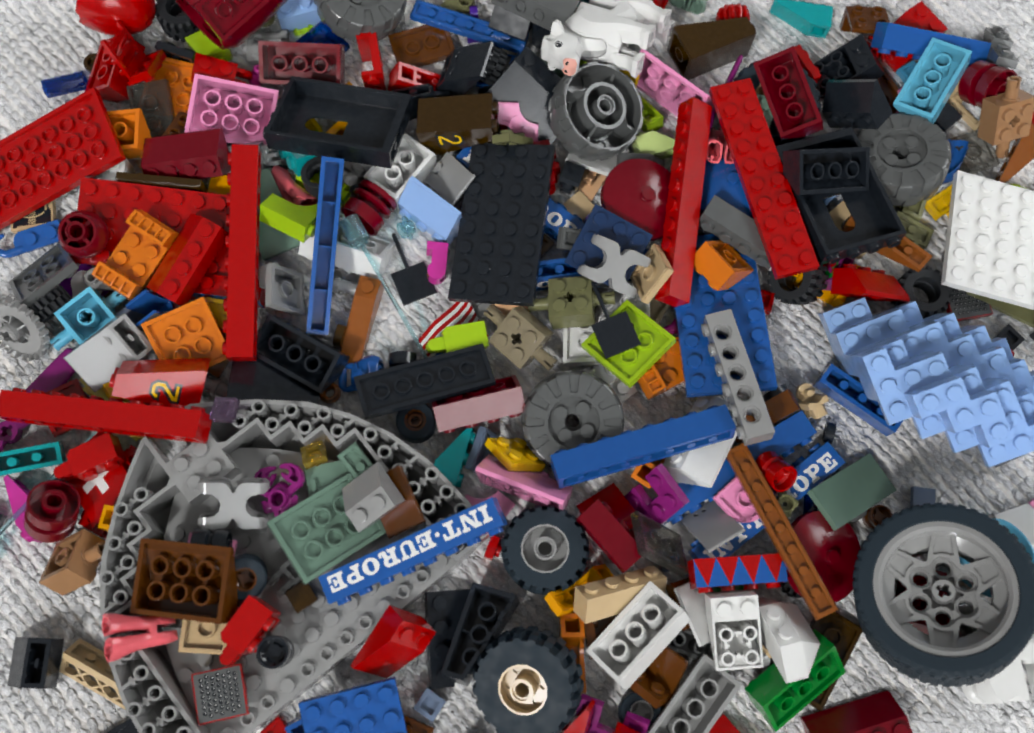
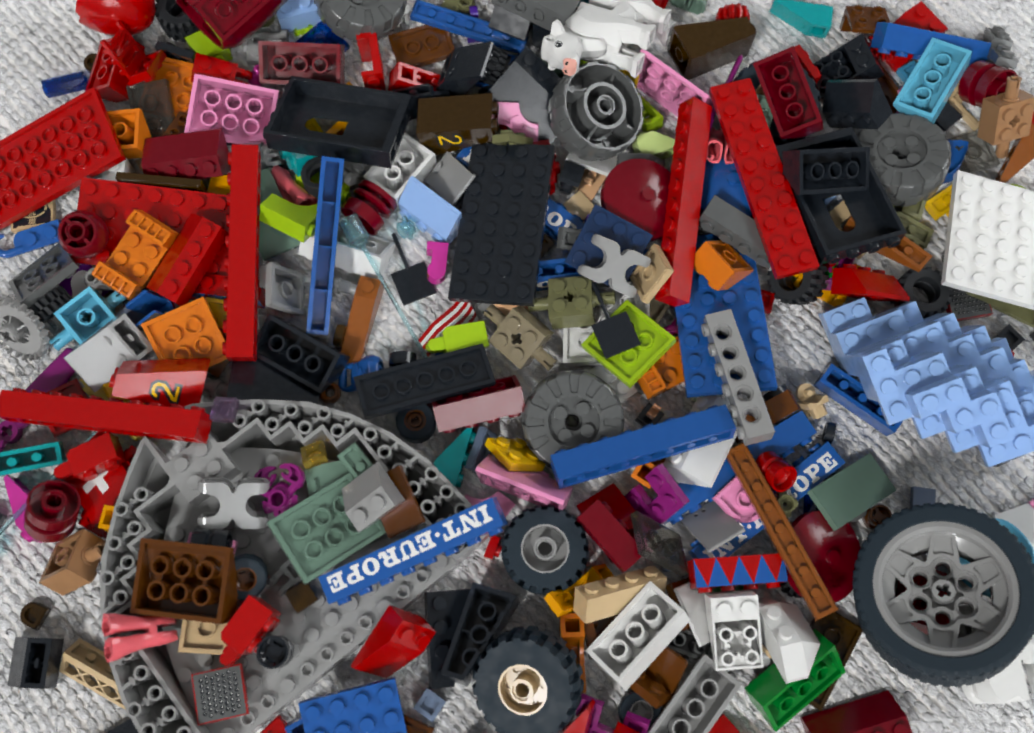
(34, 615): none -> dark brown tile
(650, 415): none -> black piece

